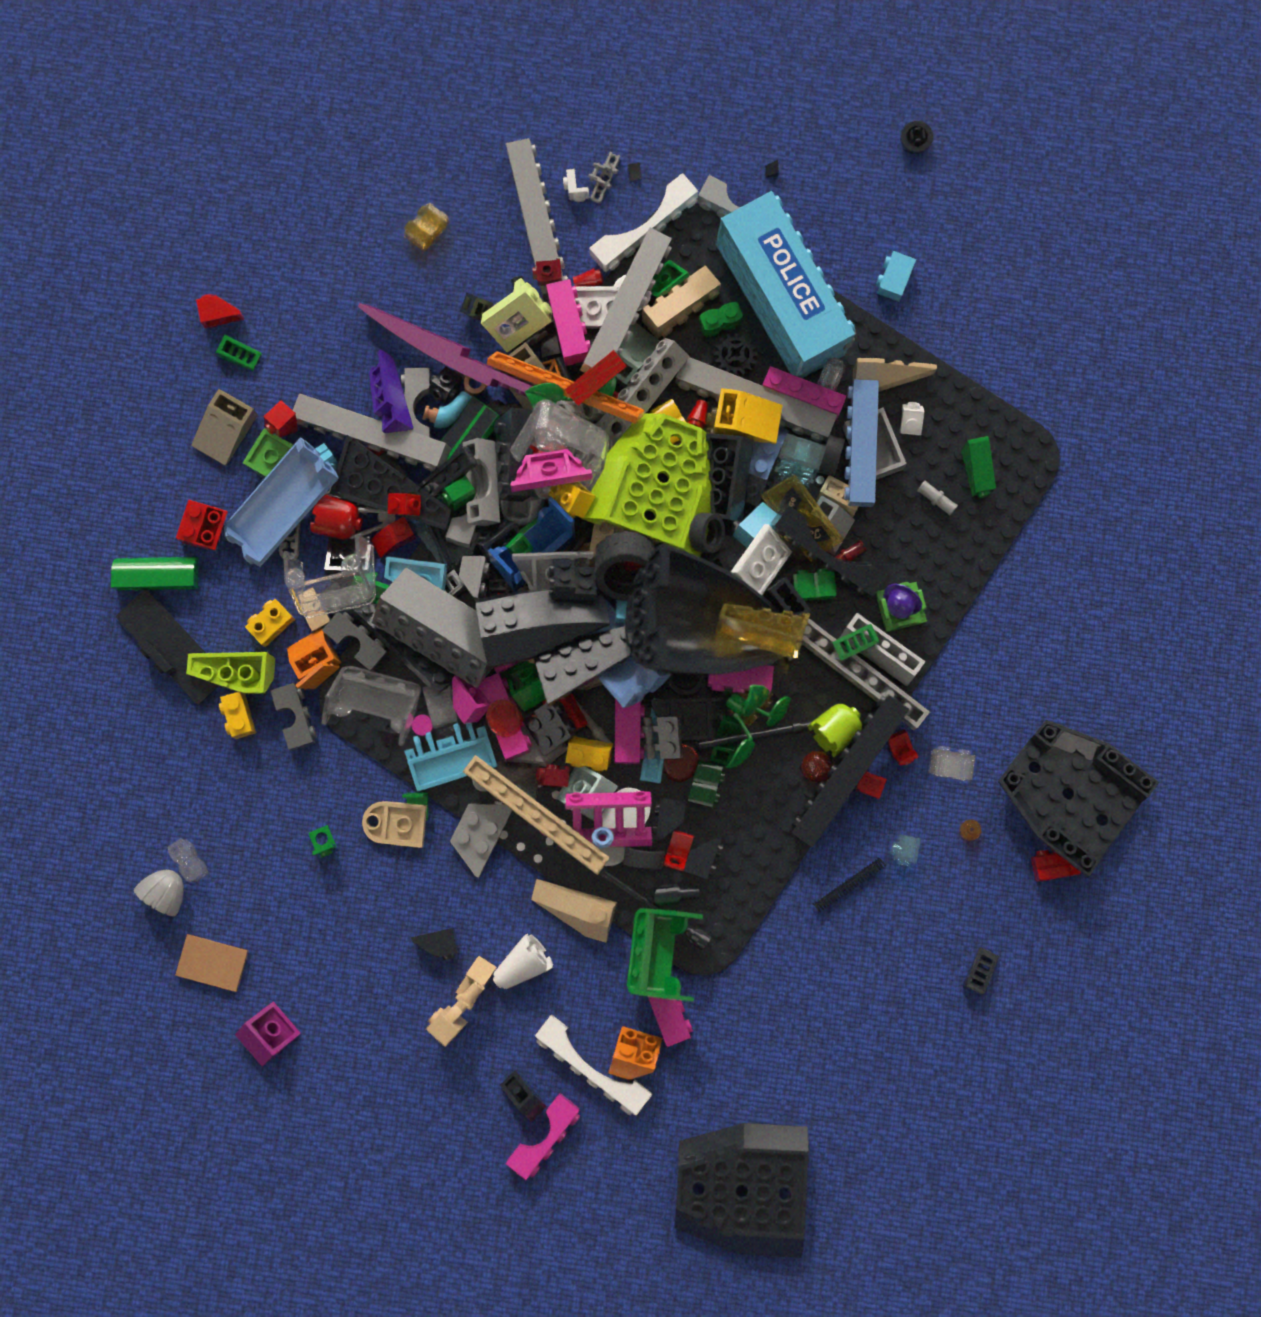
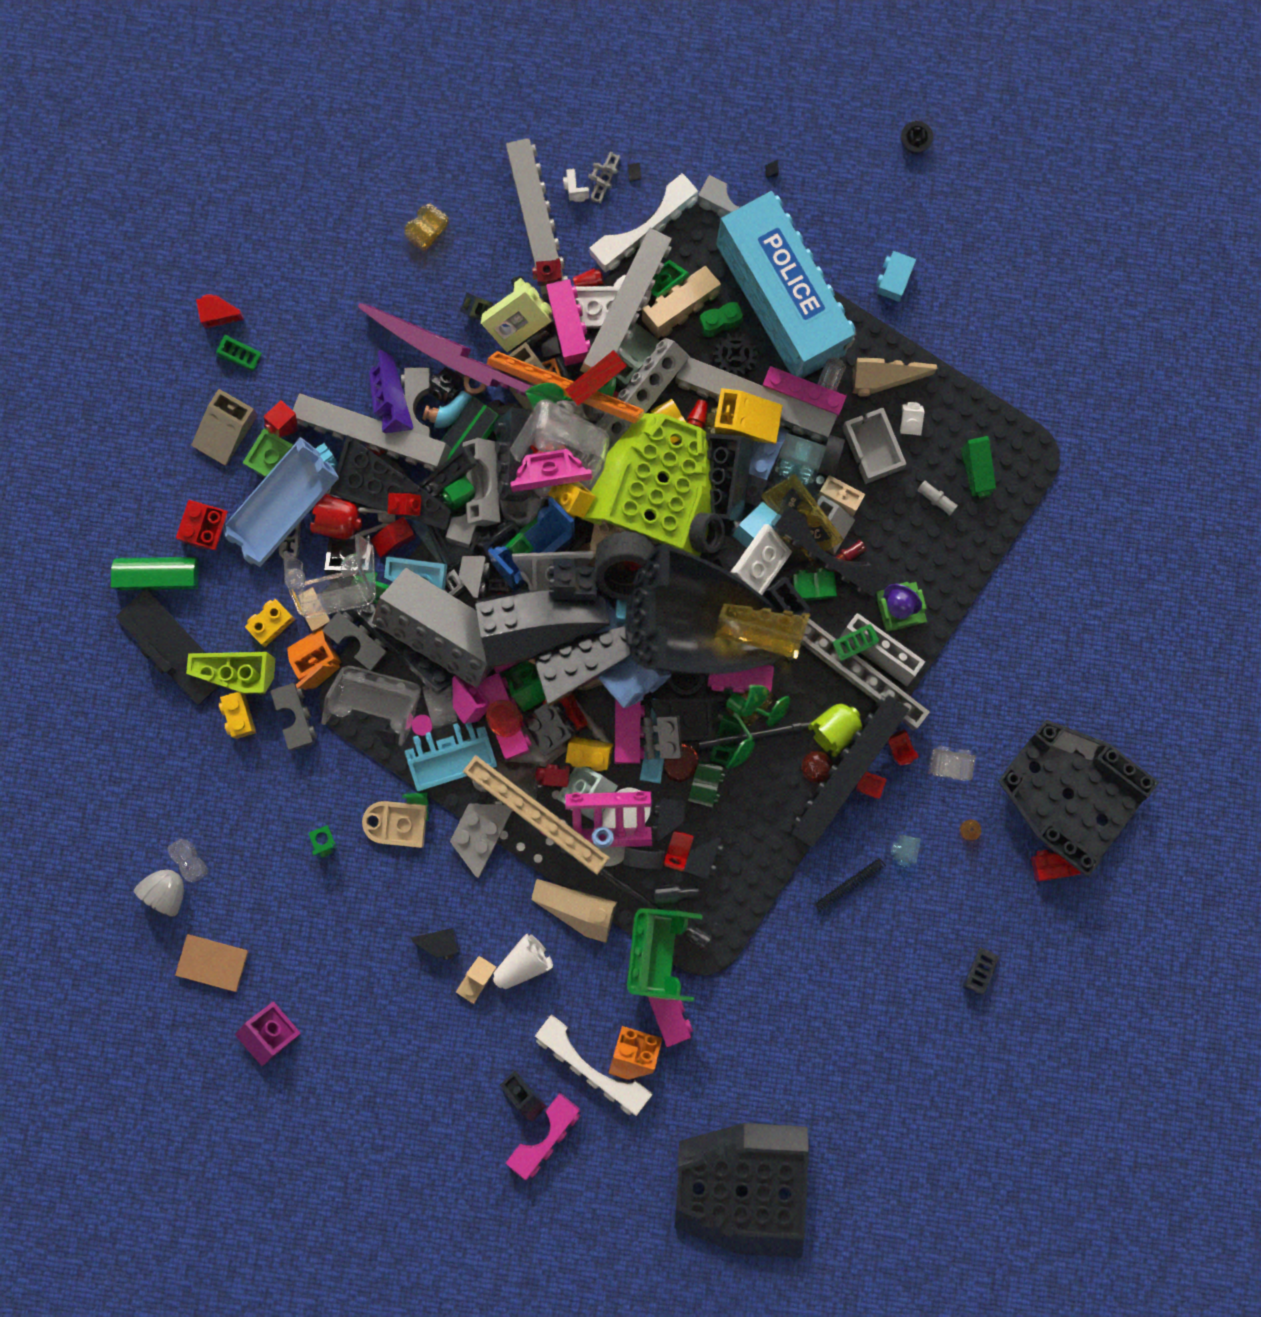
(448, 1022): tan brick -> none
(863, 443): medium blue brick -> none

